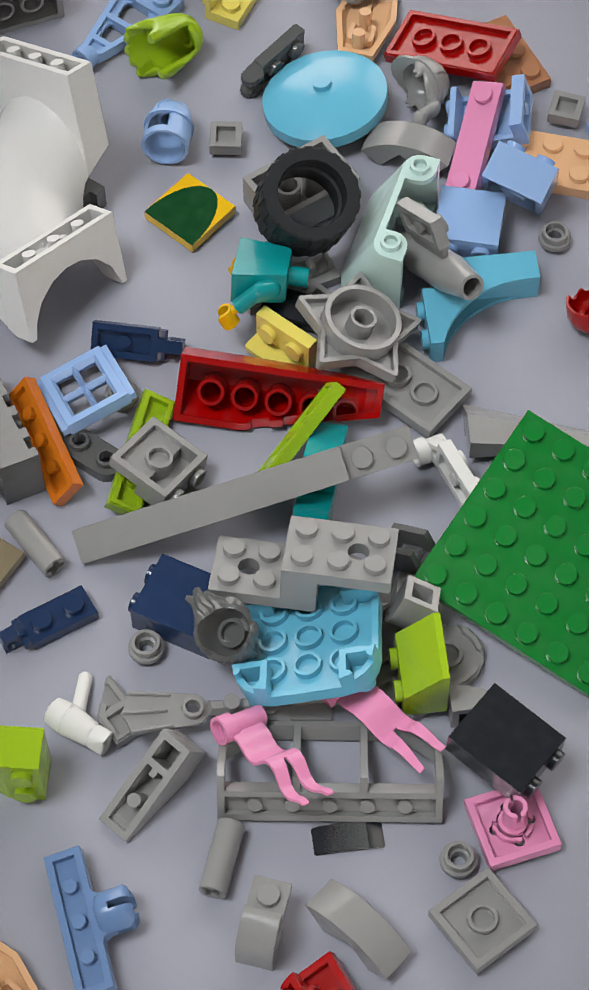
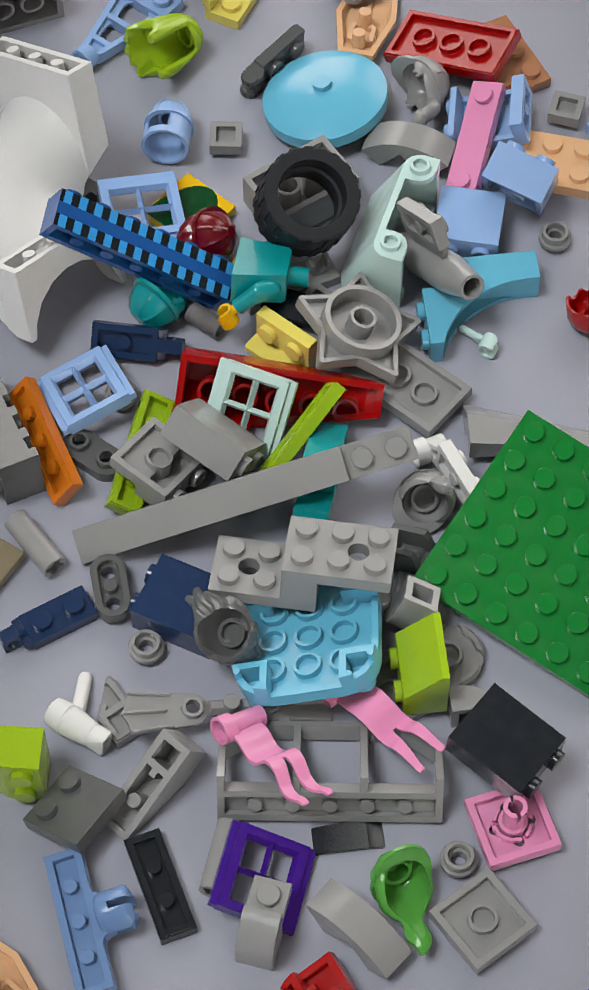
(75, 809): none -> dark grey plate
(110, 590): none -> dark grey plate
(137, 248): none -> brick
(145, 183): none -> light blue piece
(153, 304): none -> teal piece
(160, 886): none -> black tile
(204, 317): none -> light grey piece
(210, 230): none -> dark red piece
(213, 439): none -> light grey brick
(230, 866): none -> dark purple piece
(280, 408): none -> light aqua piece
(404, 891): none -> bright green piece
(424, 500): none -> light grey piece
(487, 343): none -> light aqua hand

